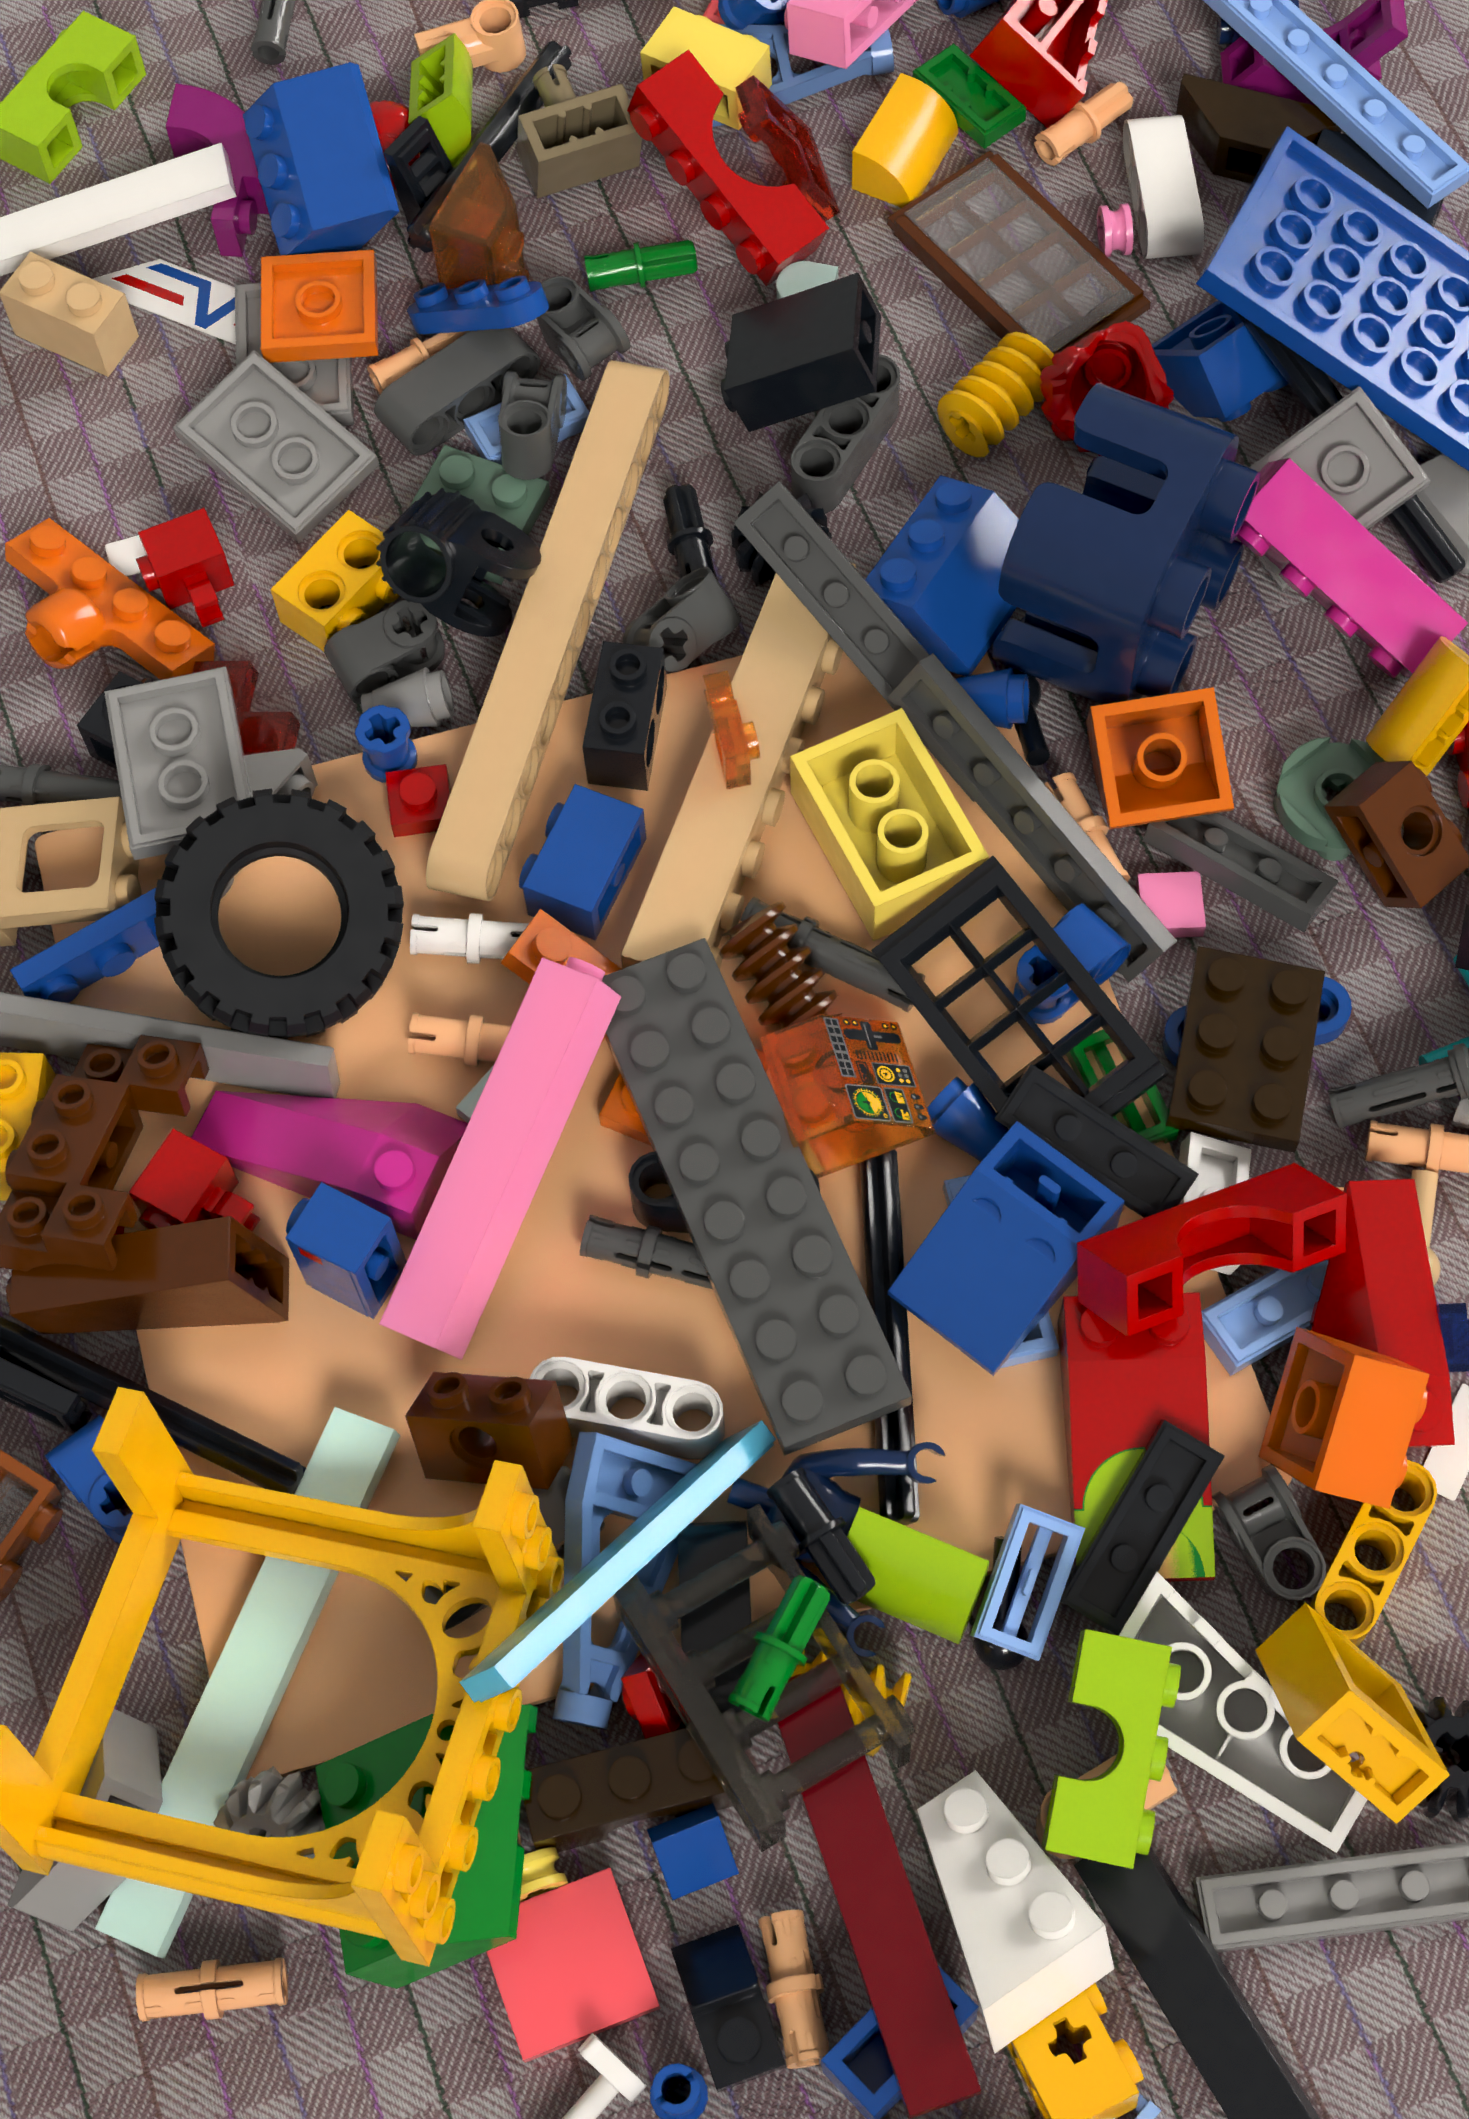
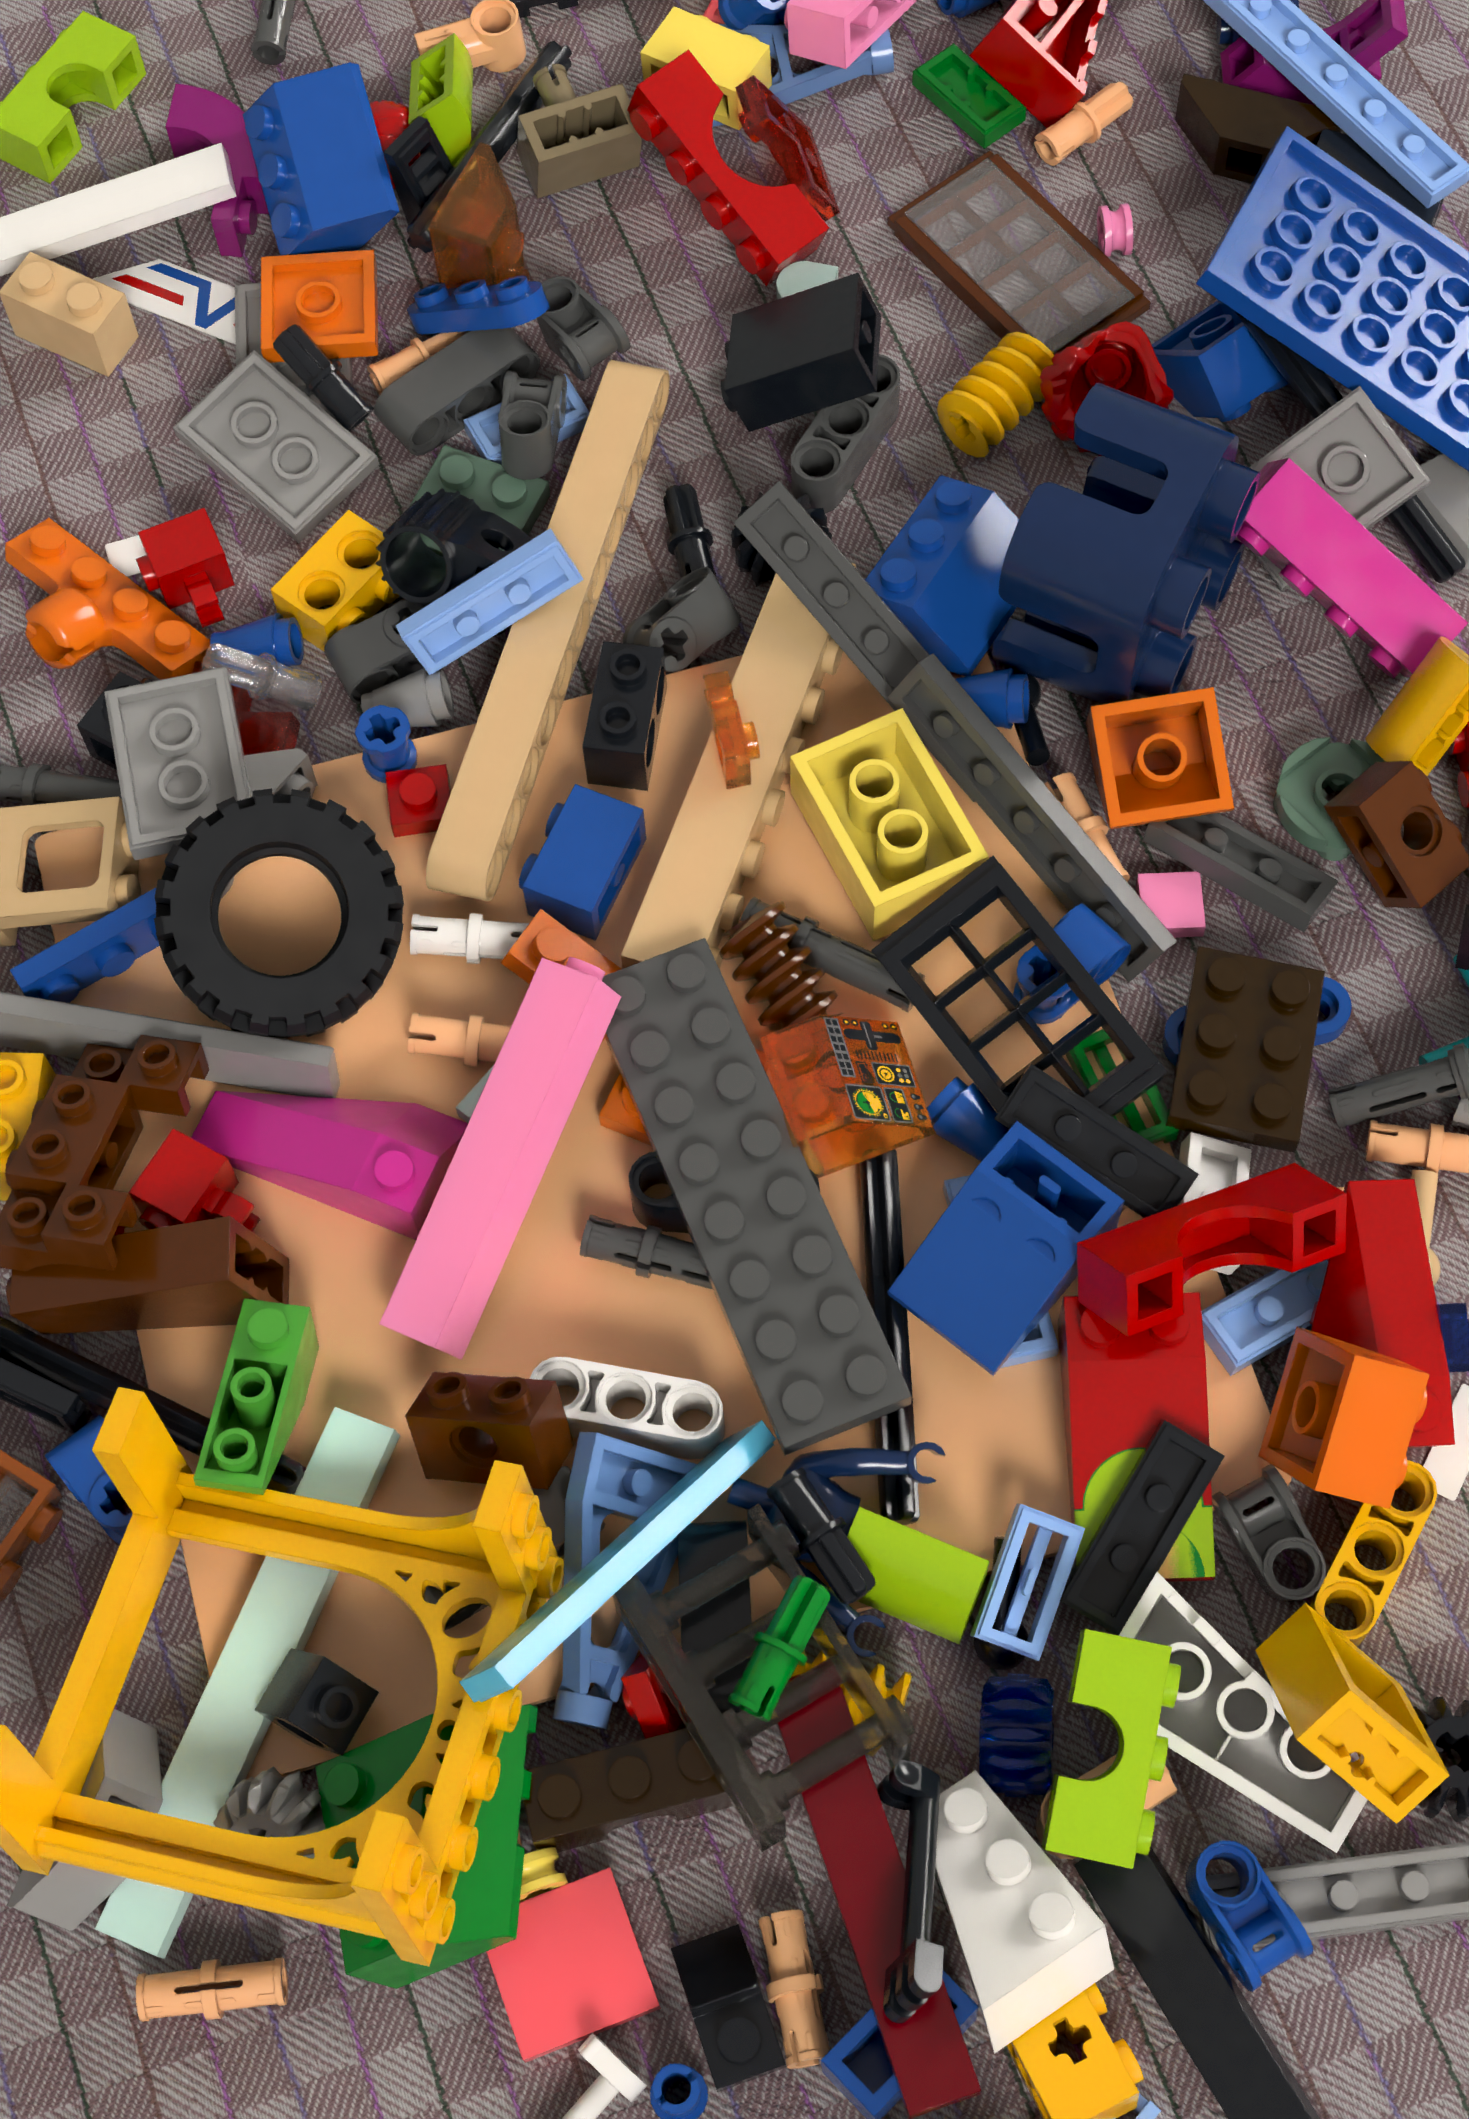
(258, 1396): none -> bright green slope
(265, 676): none -> clear axle
(270, 635): none -> blue cone
(316, 1701): none -> black brick
(322, 377): none -> black axle
(345, 1249): blue brick -> none
(489, 602): none -> light blue tile
(640, 264): green axle -> none
(692, 1851): blue tile -> none
(903, 143): yellow brick -> none
(919, 1967): none -> black hinge
(1017, 1735): none -> clear blue gear
(1163, 187): white beam -> none
(1248, 1916): none -> blue piece

